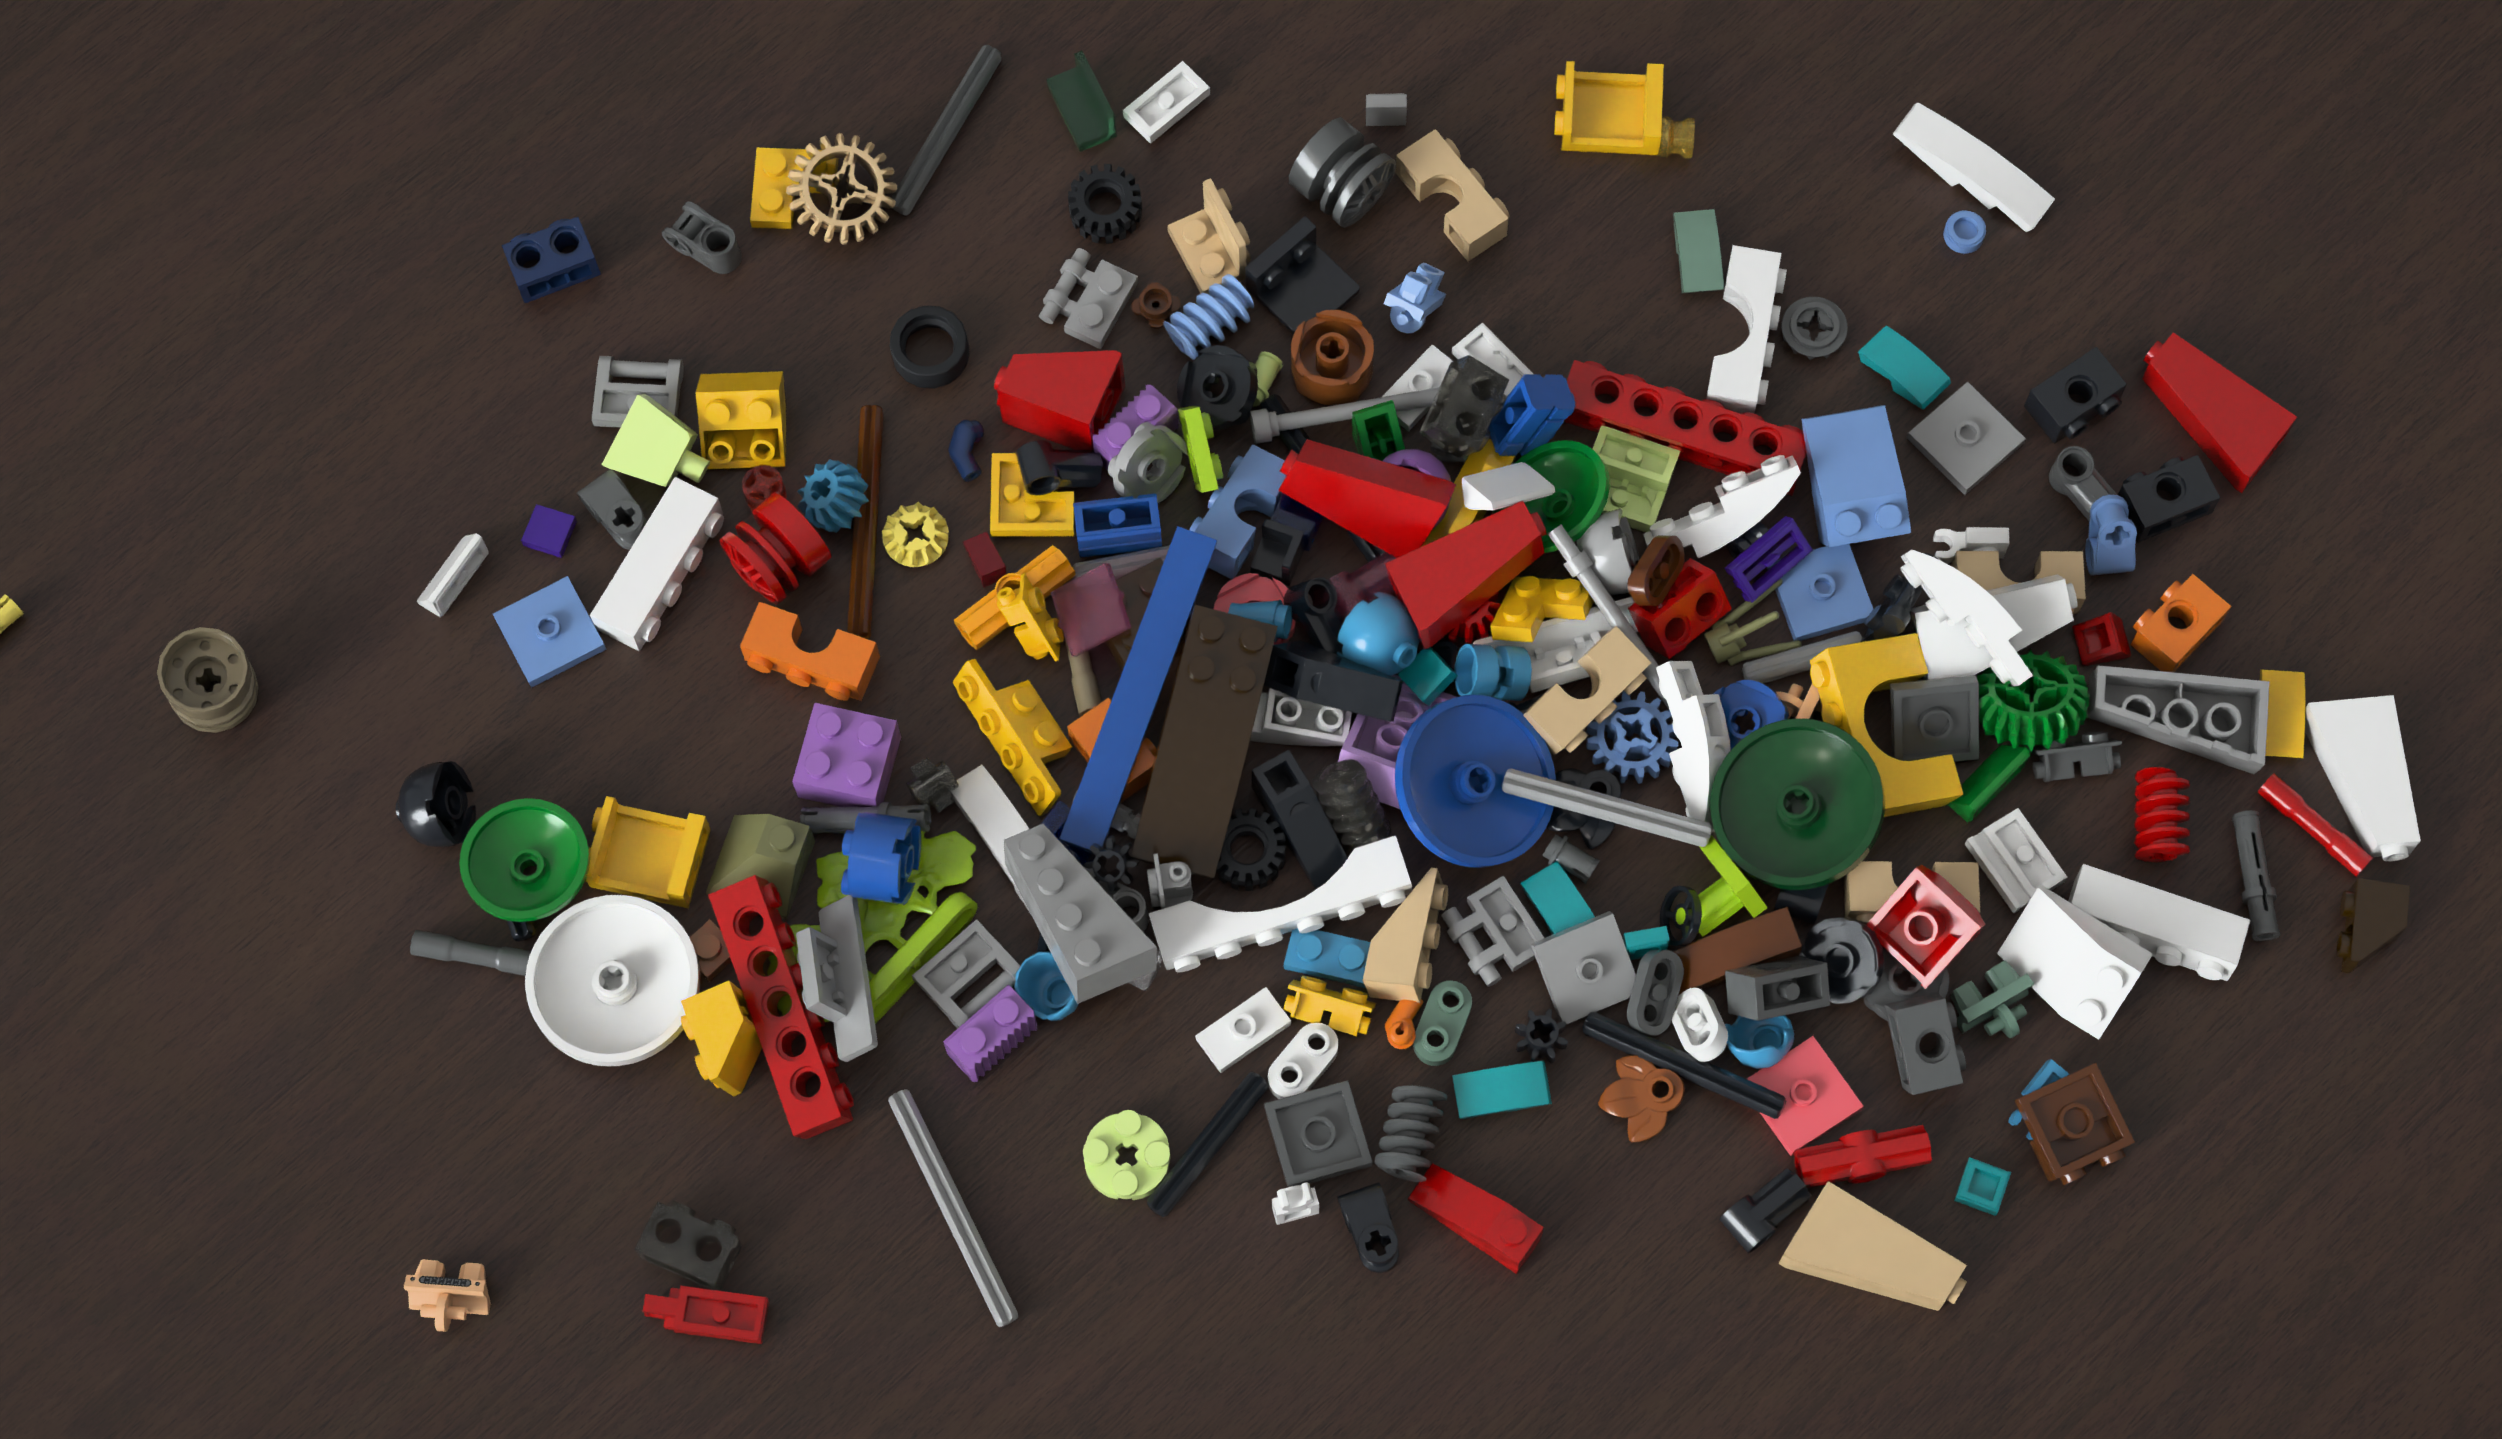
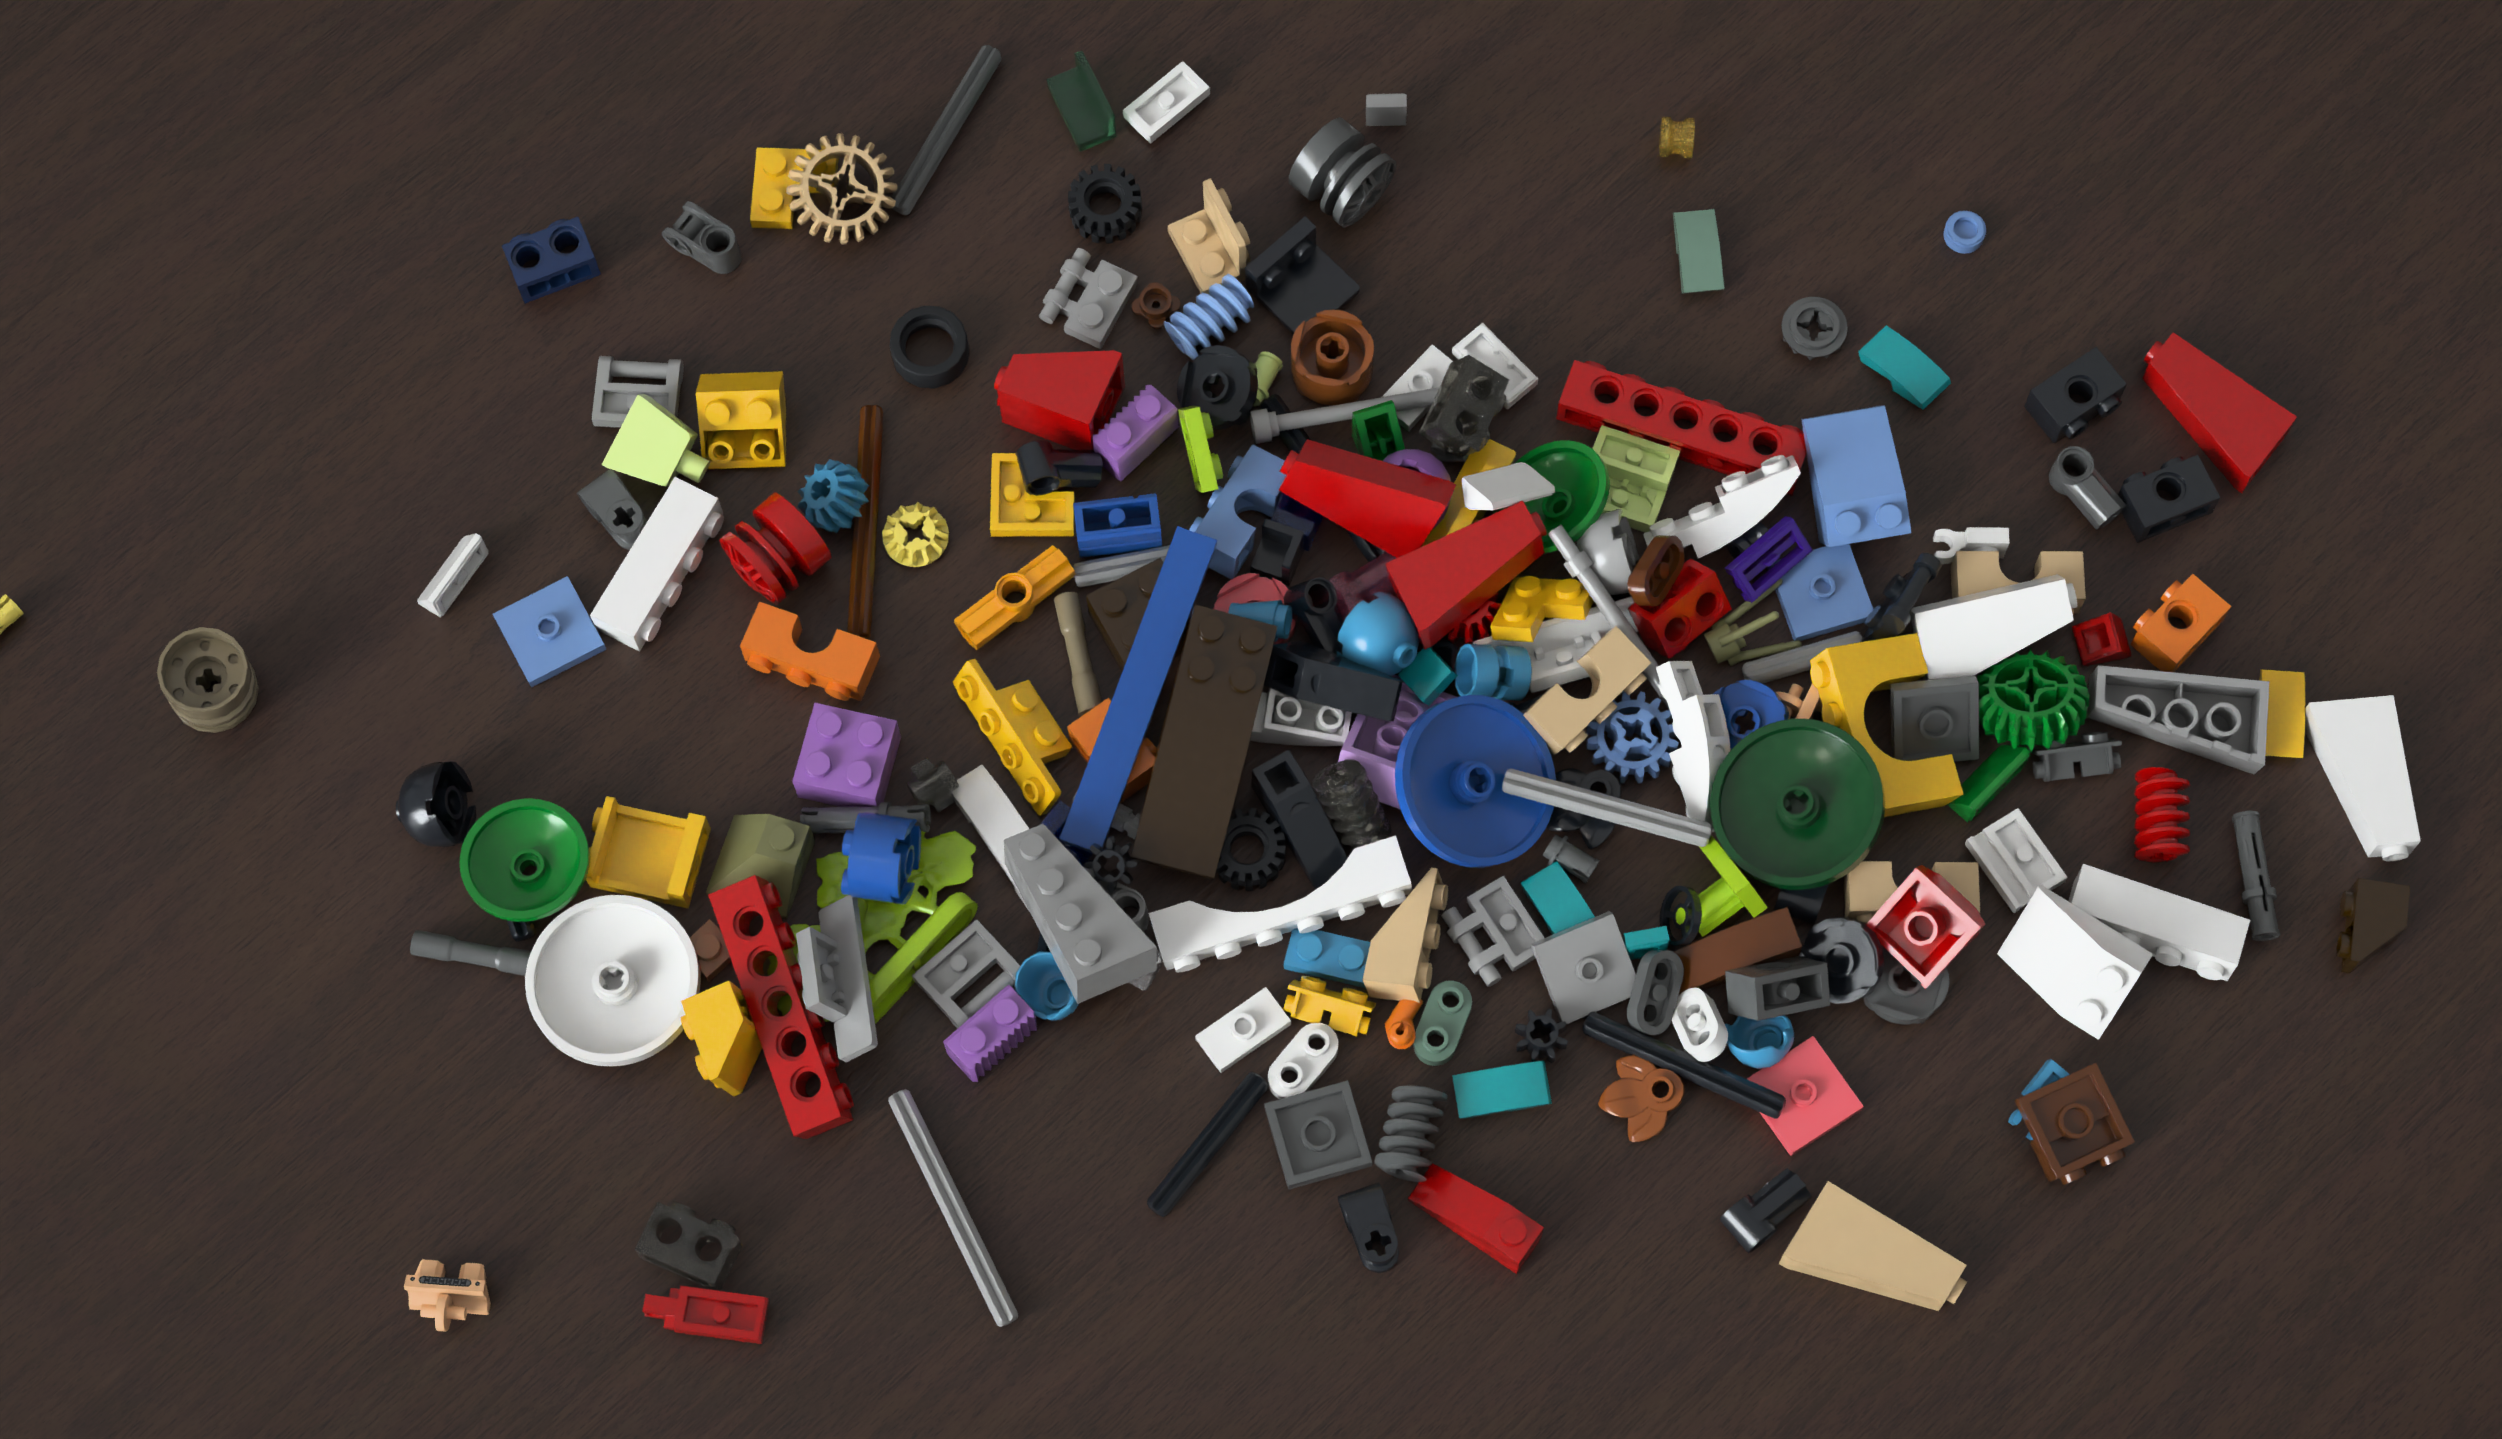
(549, 531): dark purple tile -> none
(762, 480): clear red wheel -> none
(961, 446): dark blue arm -> none
(985, 559): dark red piece -> none
(1029, 606): yellow hinge -> none
(1090, 609): clear pink piece -> none
(1126, 1181): yellowish green plate -> none
(1147, 446): light grey plate -> none
(1169, 883): light grey hinge -> none
(1295, 1203): white plate -> none
(1415, 298): light blue hips -> none
(1436, 167): tan arch -> none
(1531, 414): blue brick -> none
(1610, 111): yellow panel -> none
(1751, 288): white arch -> none
(1863, 1156): red piece -> none
(1908, 1024): dark grey brick -> none
(1959, 597): white slope -> none
(1966, 438): light grey plate -> none
(1974, 165): white slope -> none
(1982, 1186): teal tile -> none
(2007, 989): sand green hips -> none
(2110, 537): medium blue piece -> none
(2335, 842): red piece -> none

